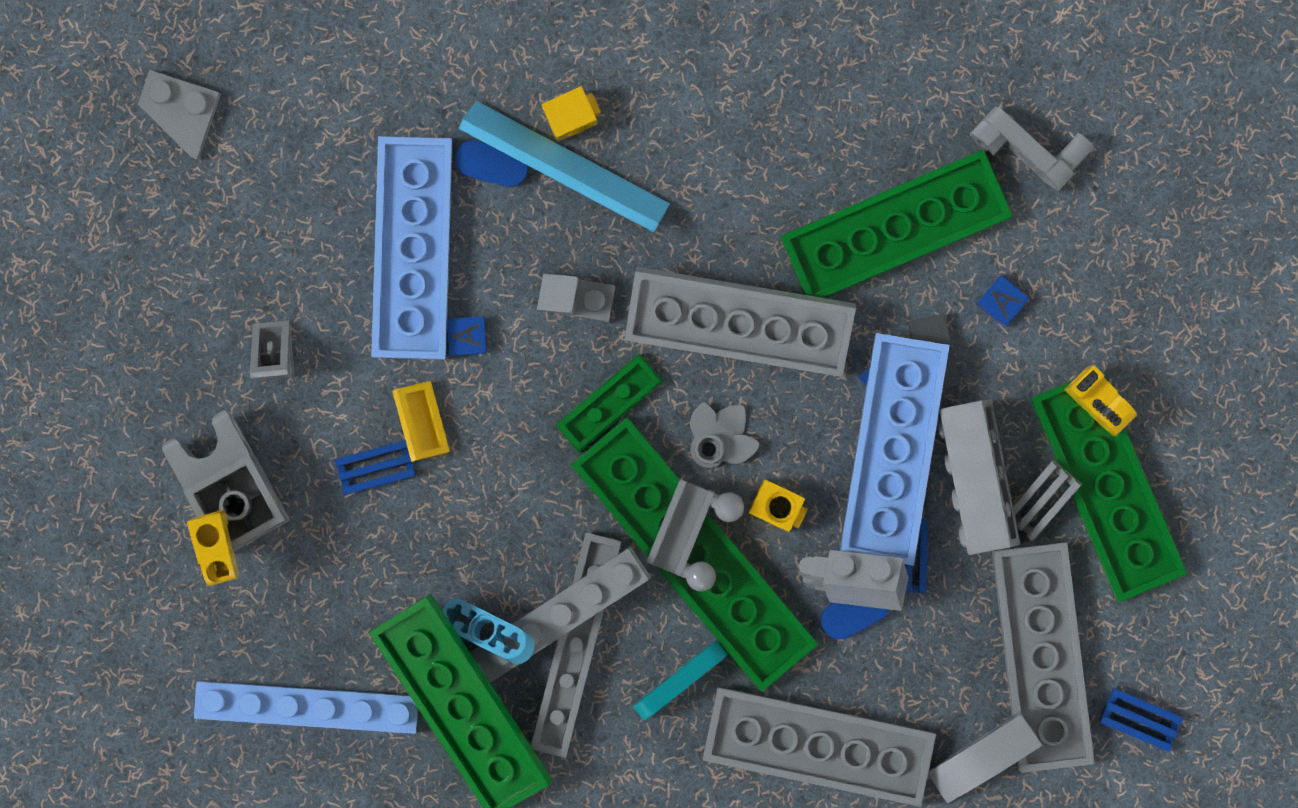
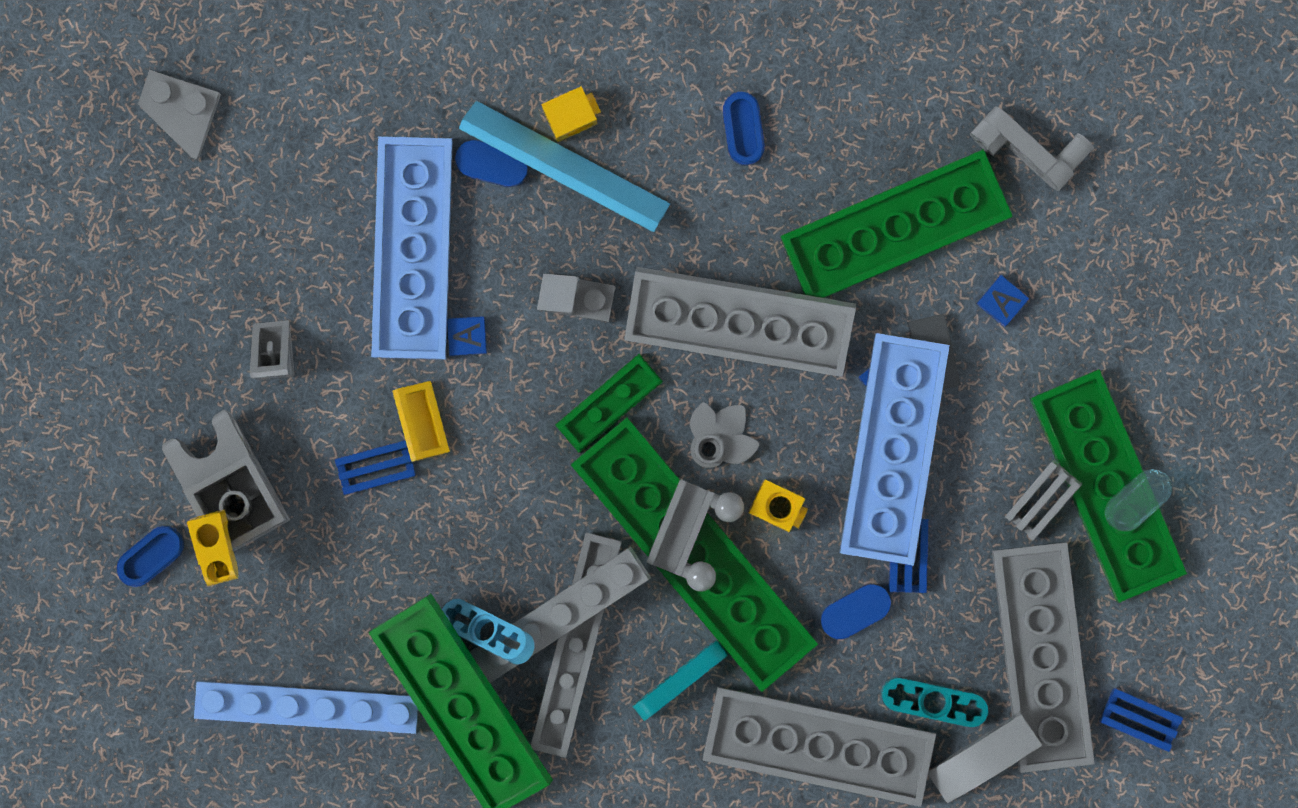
(150, 556): none -> blue tile
(743, 128): none -> blue tile
(857, 578): light grey hinge -> none
(963, 699): none -> teal beam
(978, 477): light grey brick -> none
(1101, 400): yellow leg -> none
(1138, 500): none -> clear light blue tile

